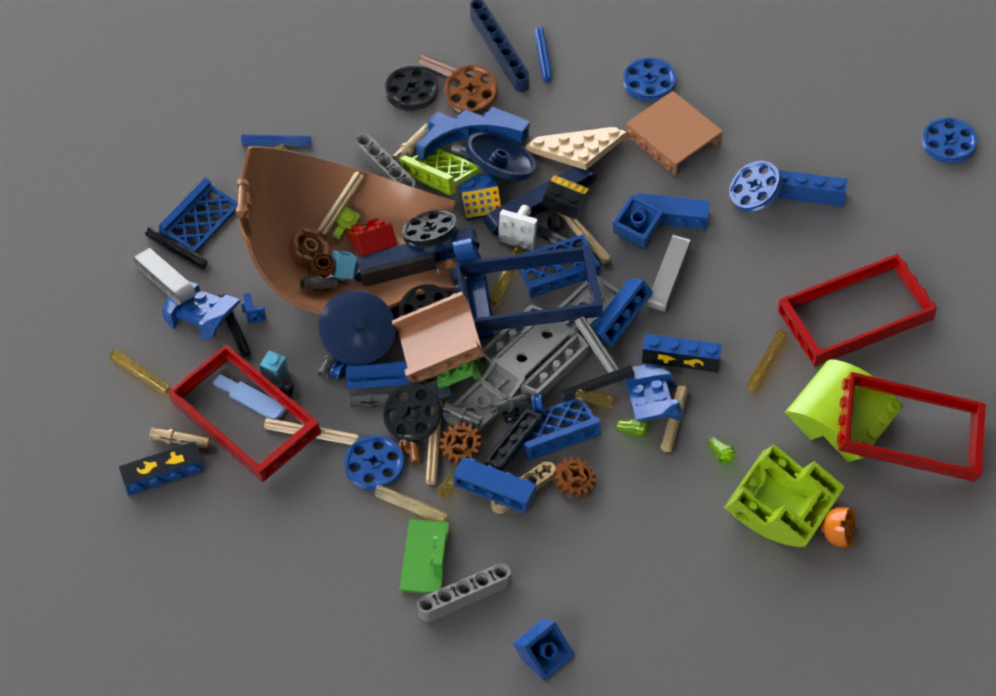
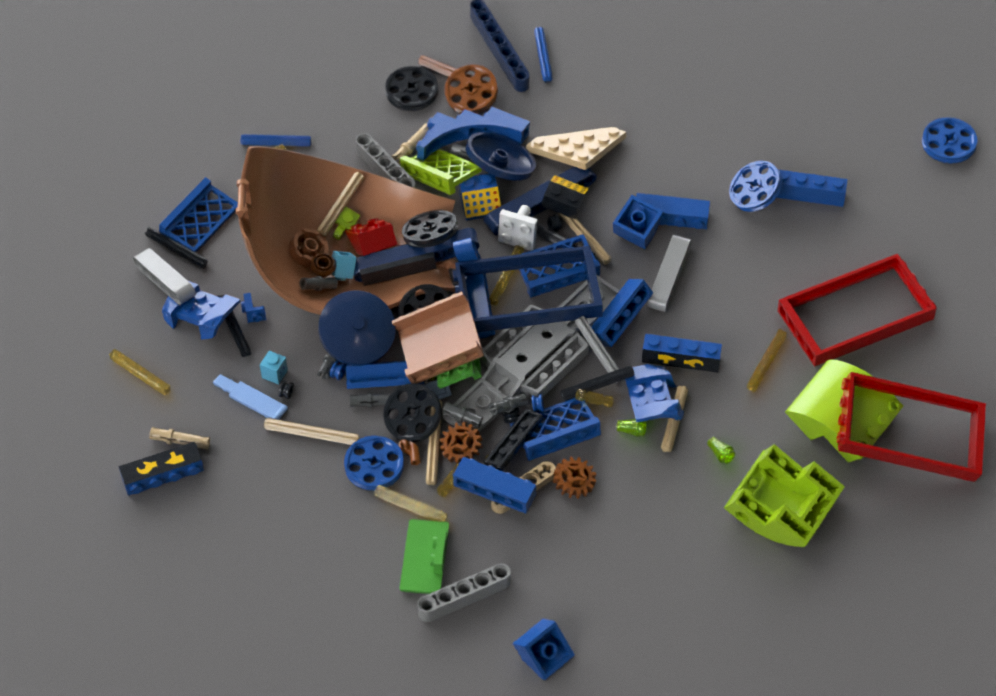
(278, 457): red door -> none
(644, 74): blue wedge -> none
(672, 131): nougat panel -> none
(839, 527): orange cylinder -> none

